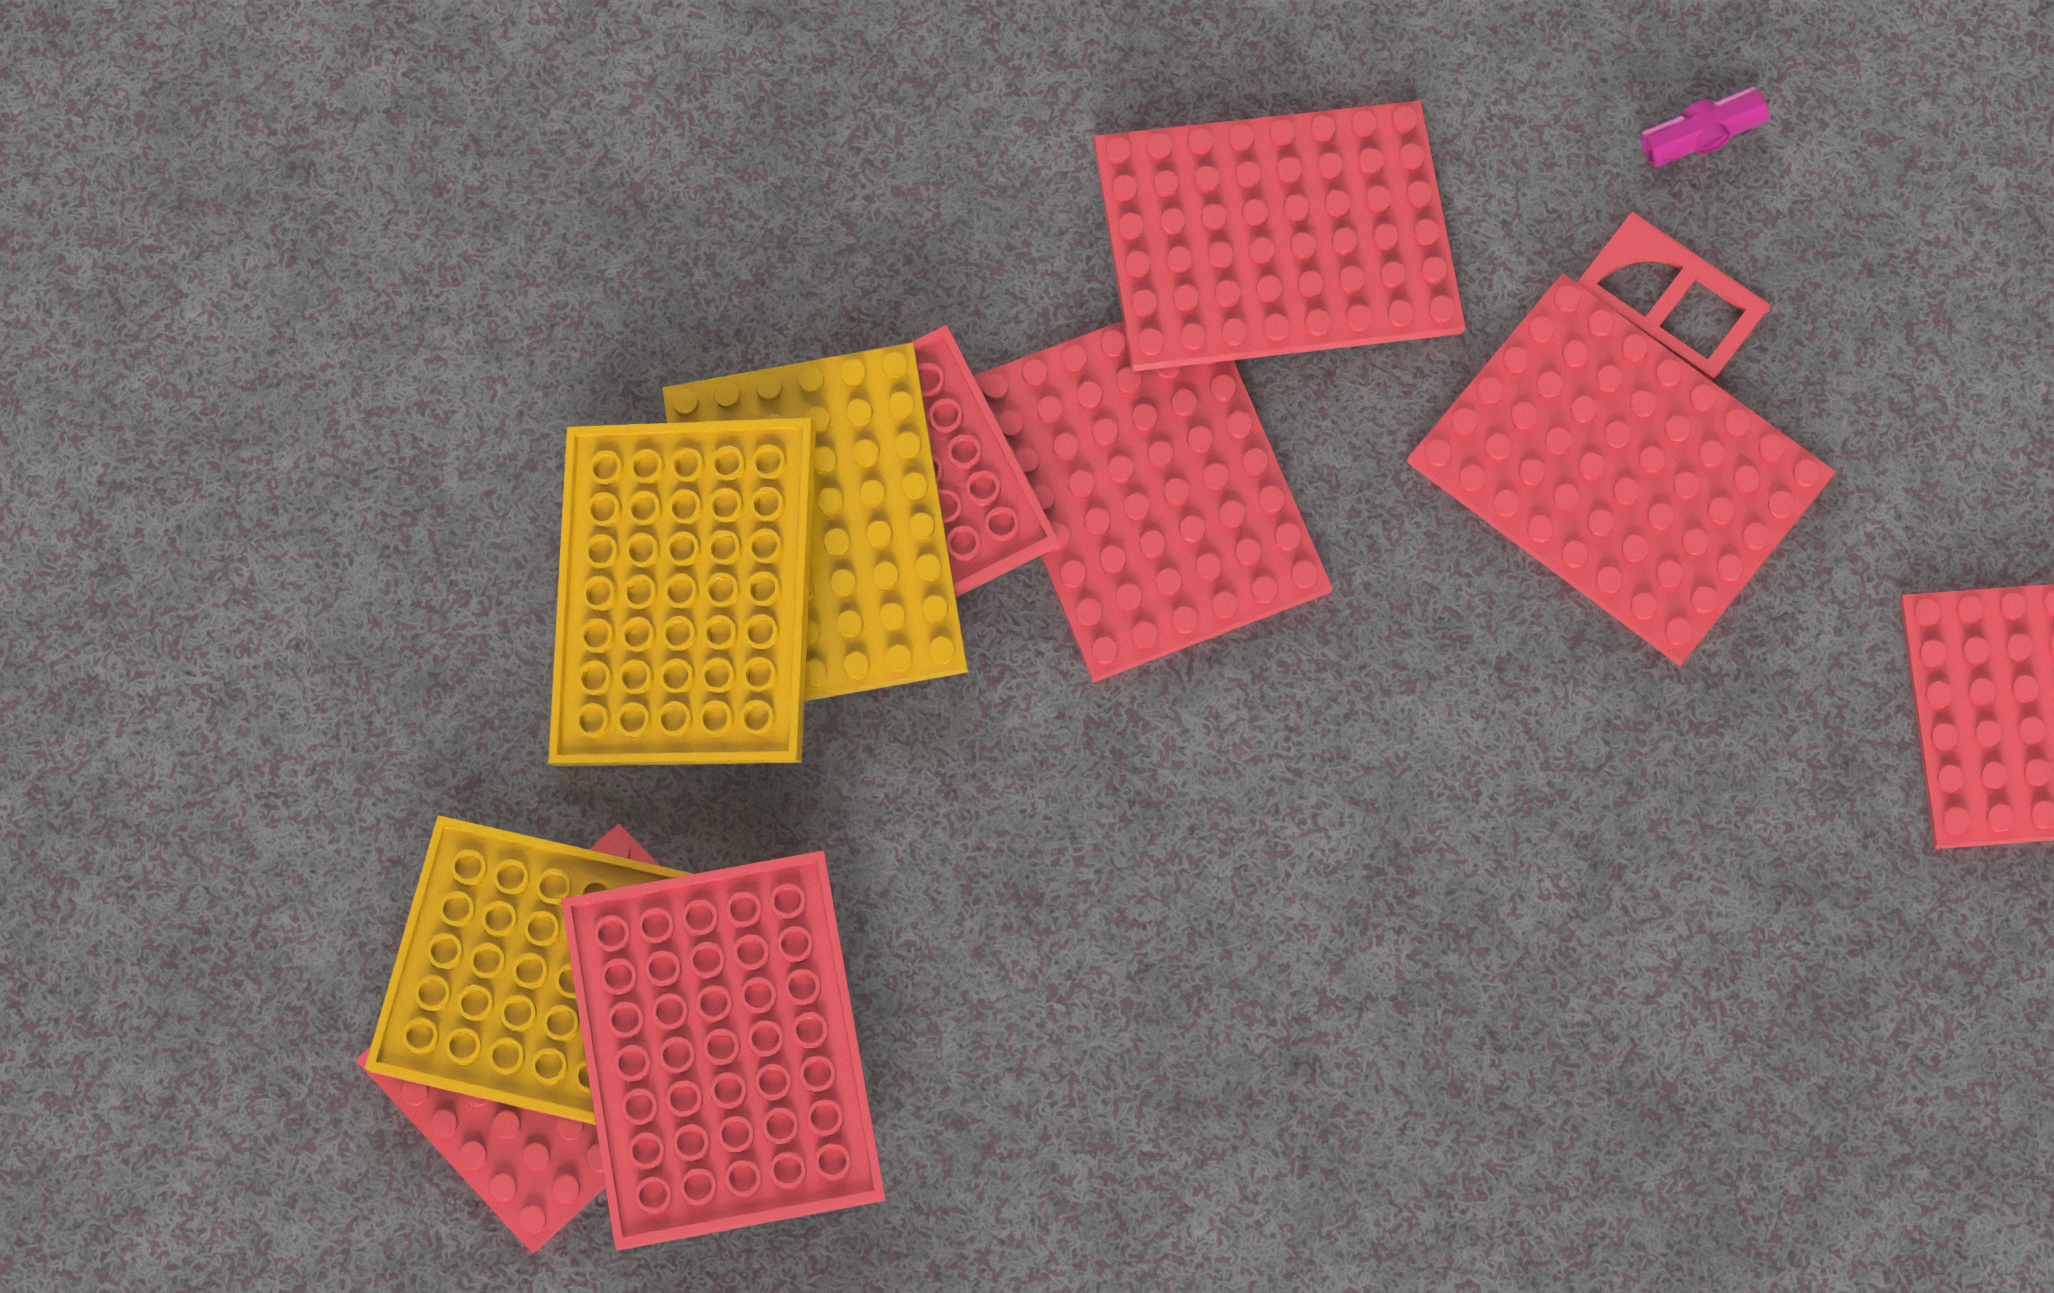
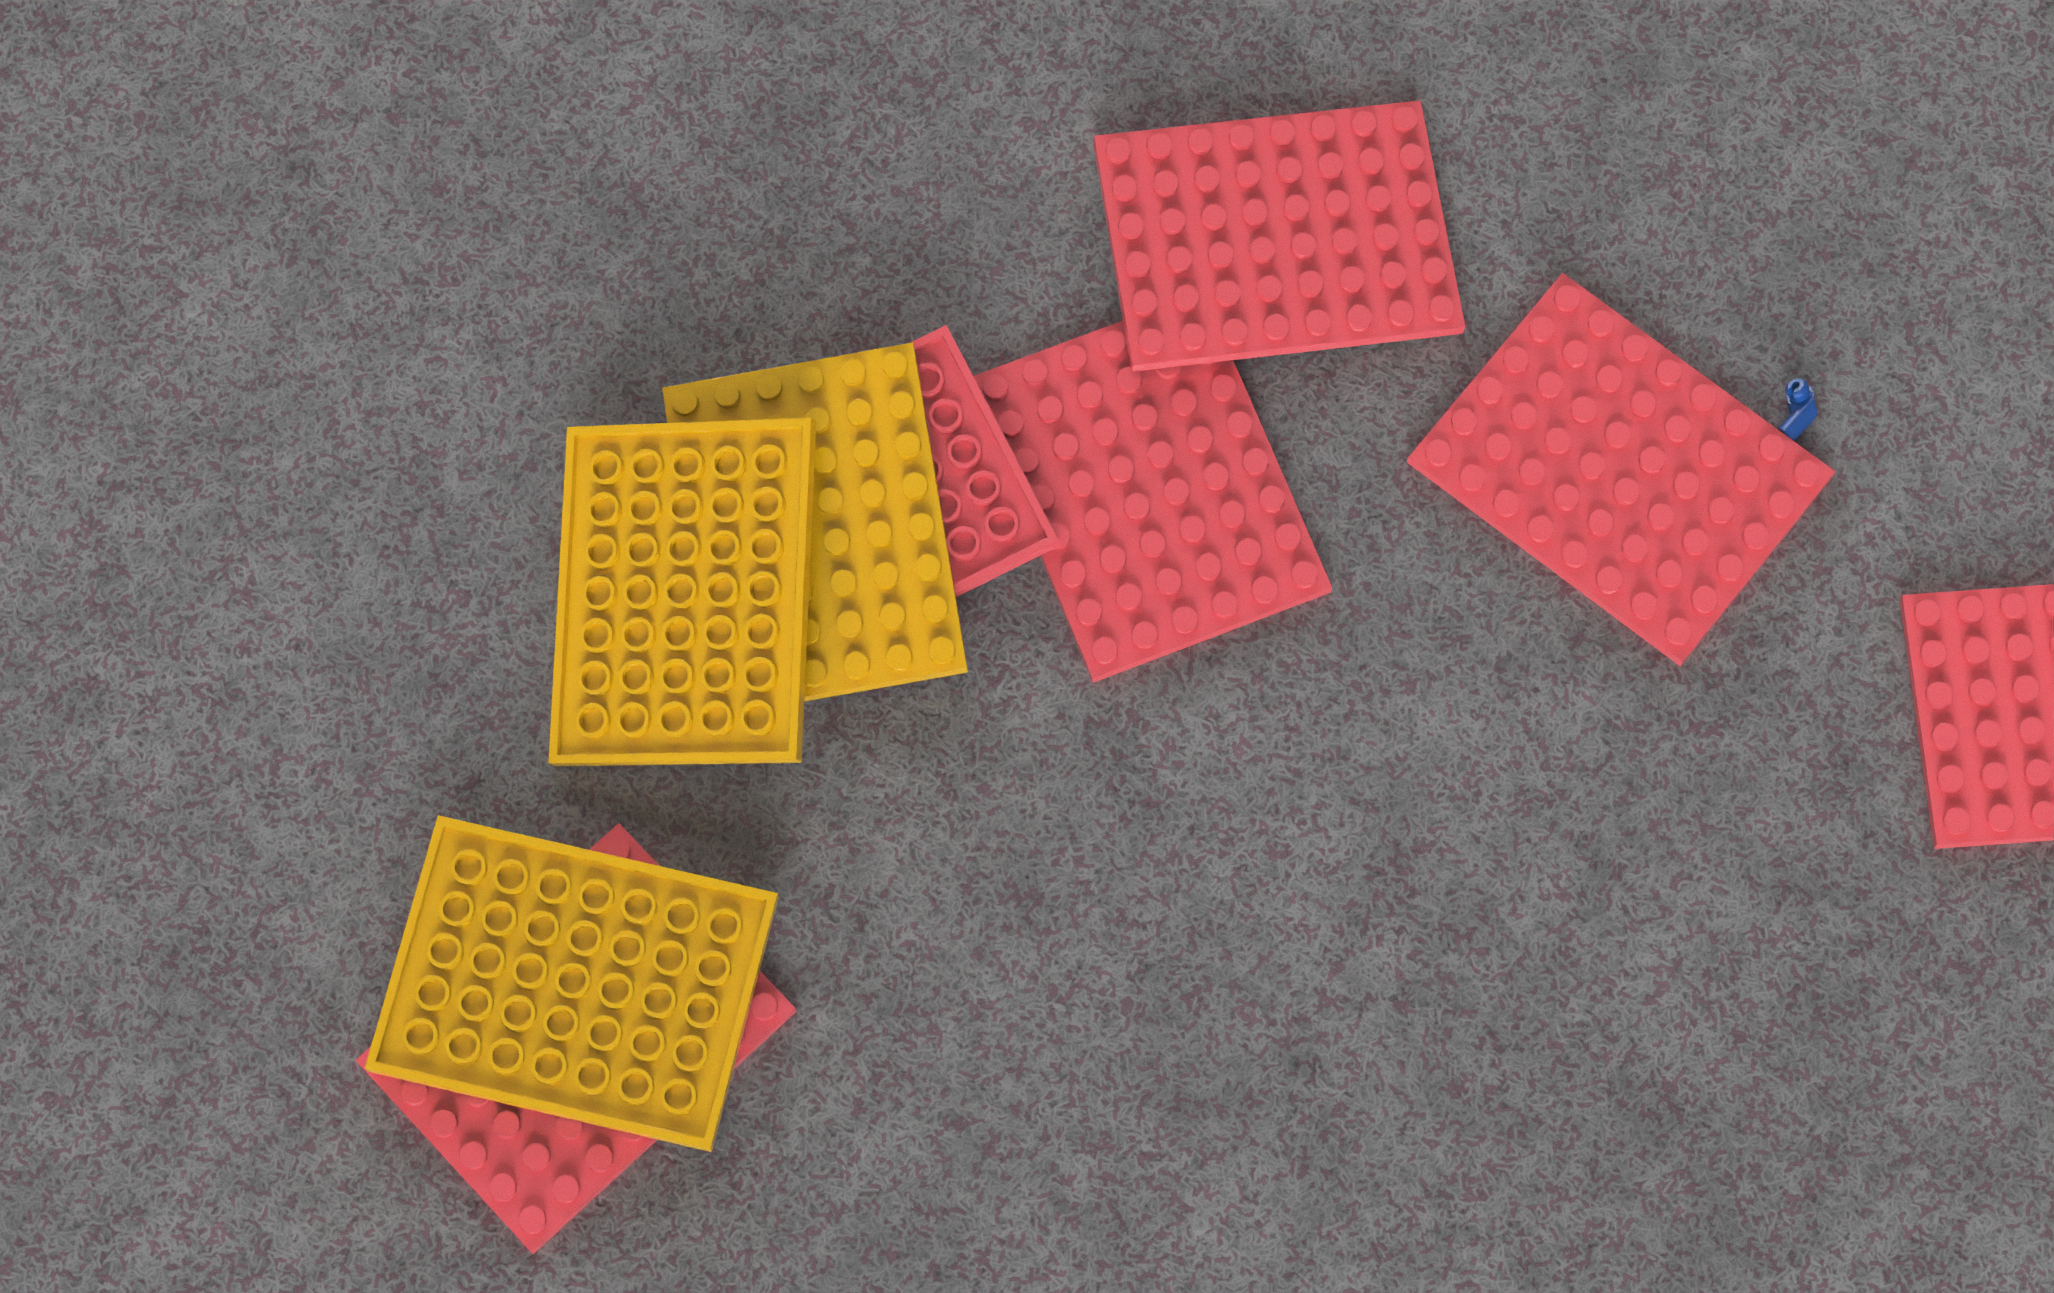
(721, 1050): coral plate -> none
(1642, 242): coral window -> none
(1704, 127): dark pink piece -> none
(1801, 408): none -> blue arm

